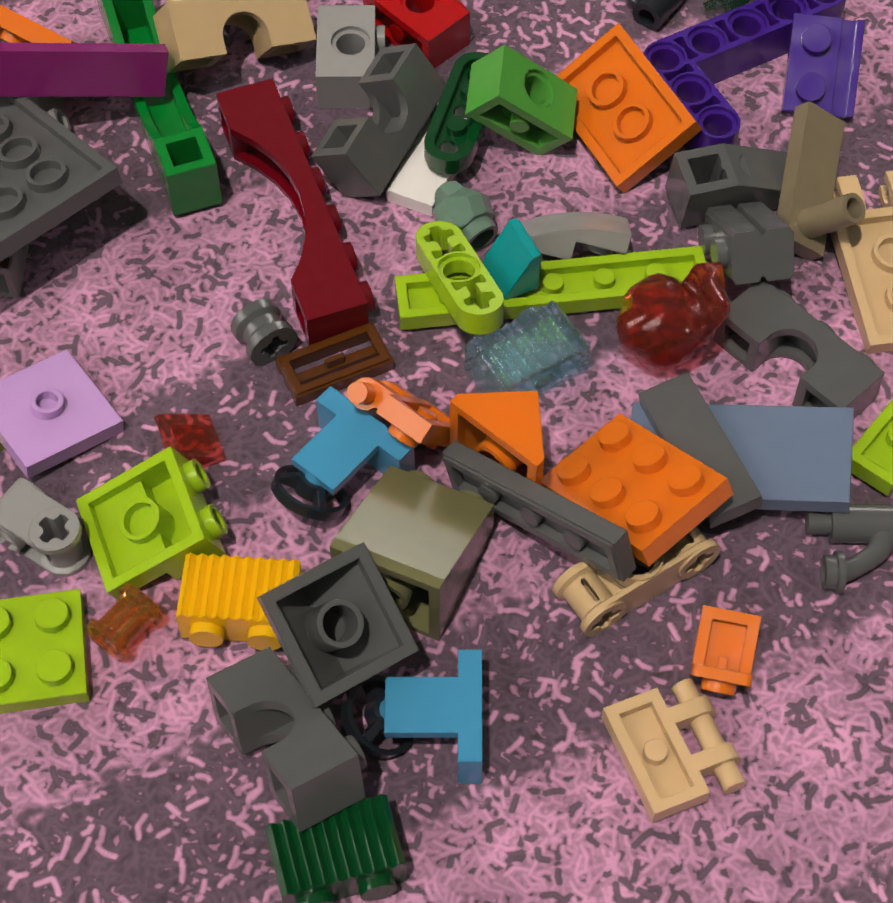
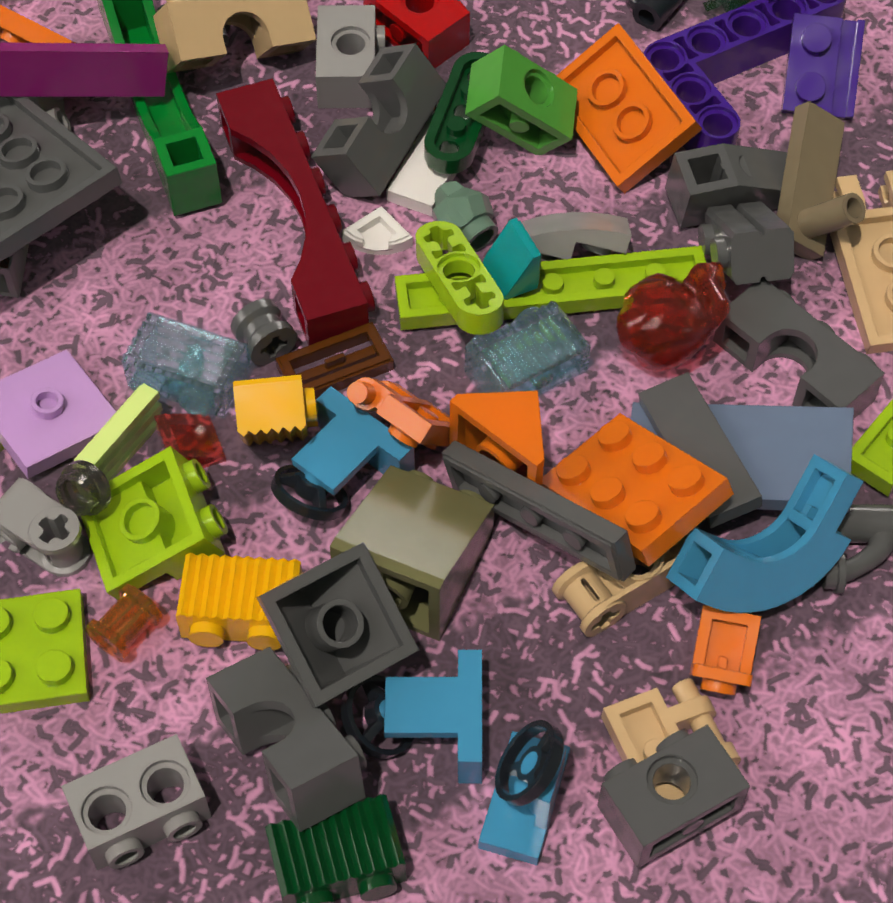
(83, 488): none -> clear smoke plate
(124, 432): none -> yellowish green tile
(130, 789): none -> light grey brick
(186, 364): none -> clear light blue brick
(274, 409): none -> yellow brick
(377, 232): none -> white tile
(525, 793): none -> piece
(654, 824): none -> dark grey brick
(782, 558): none -> dark azure arch

